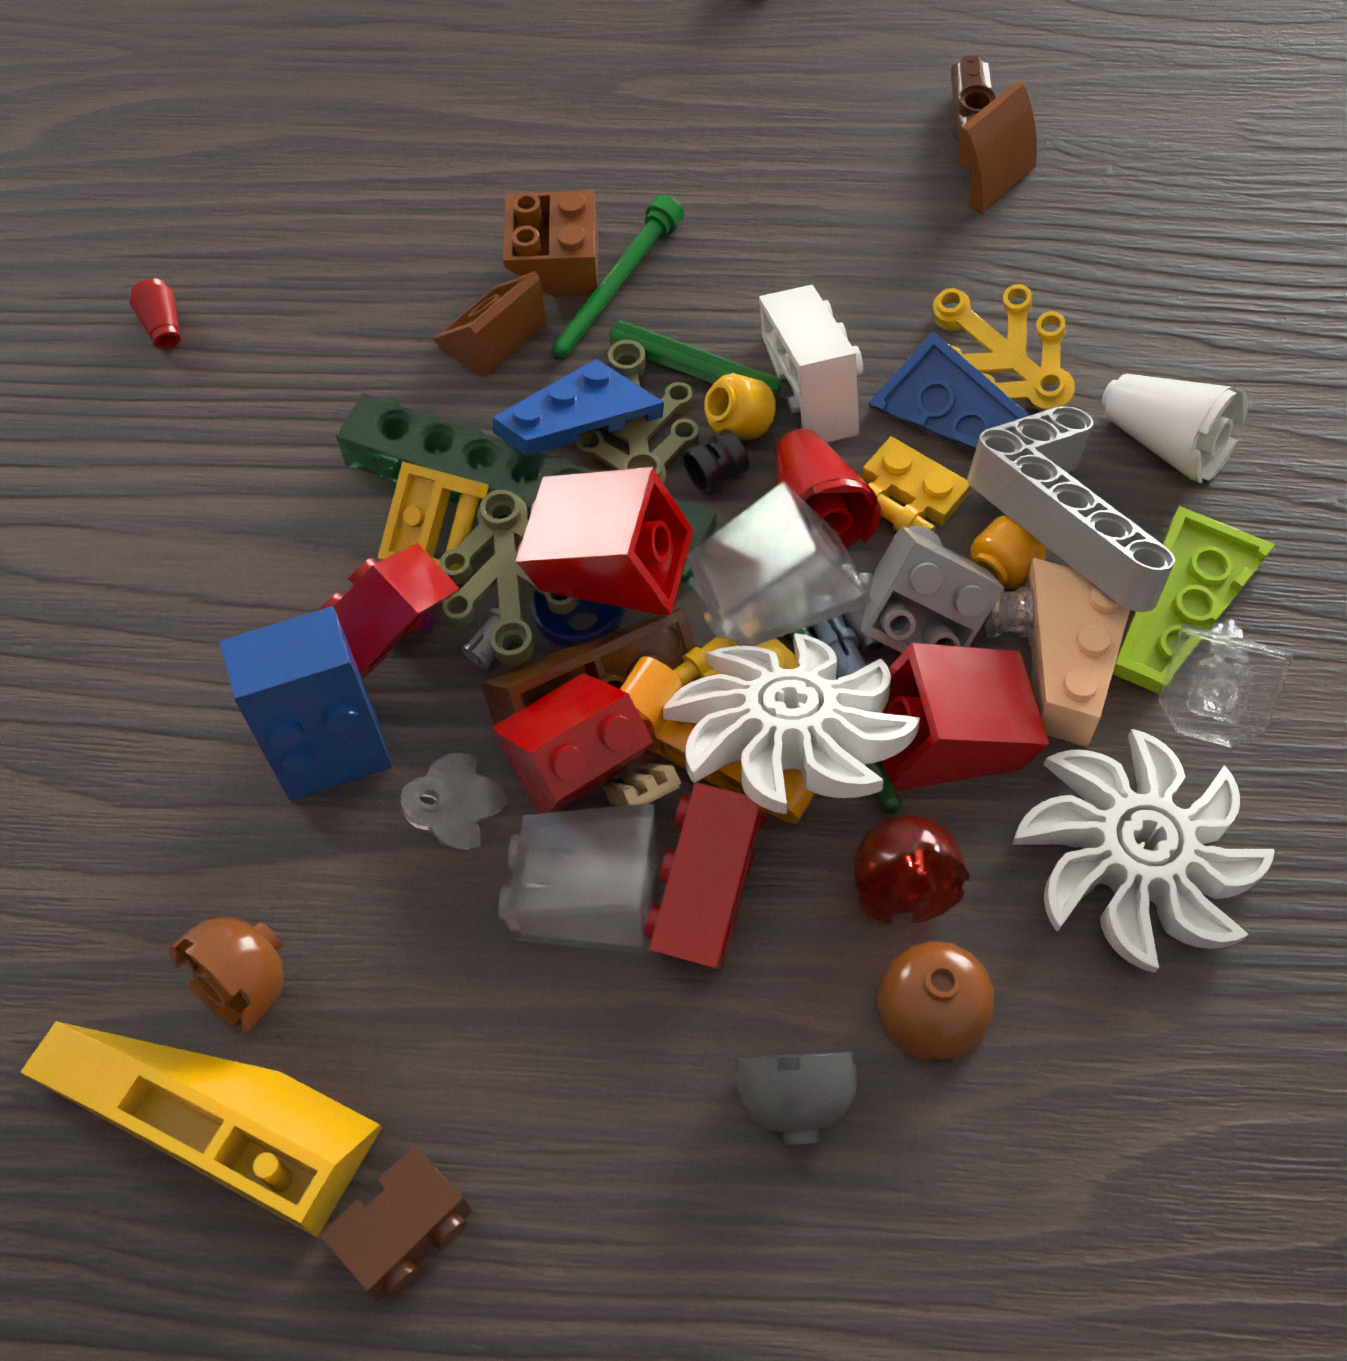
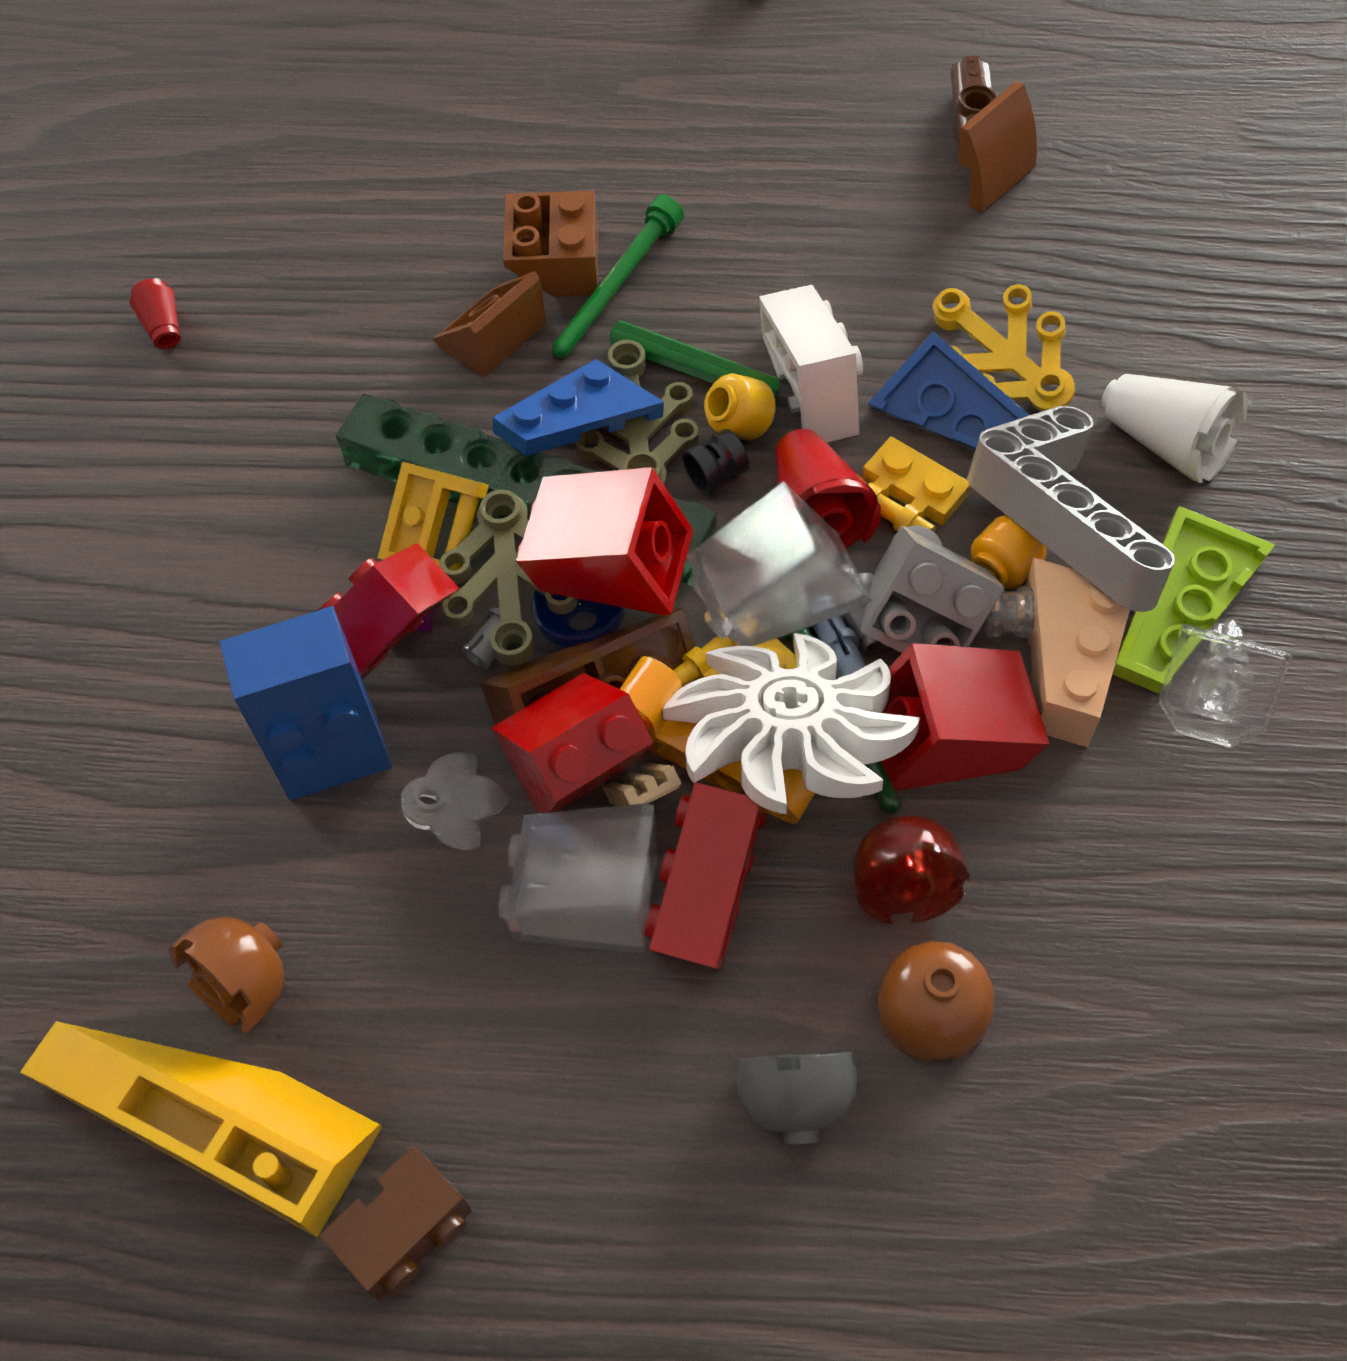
(1168, 873): white piece -> none

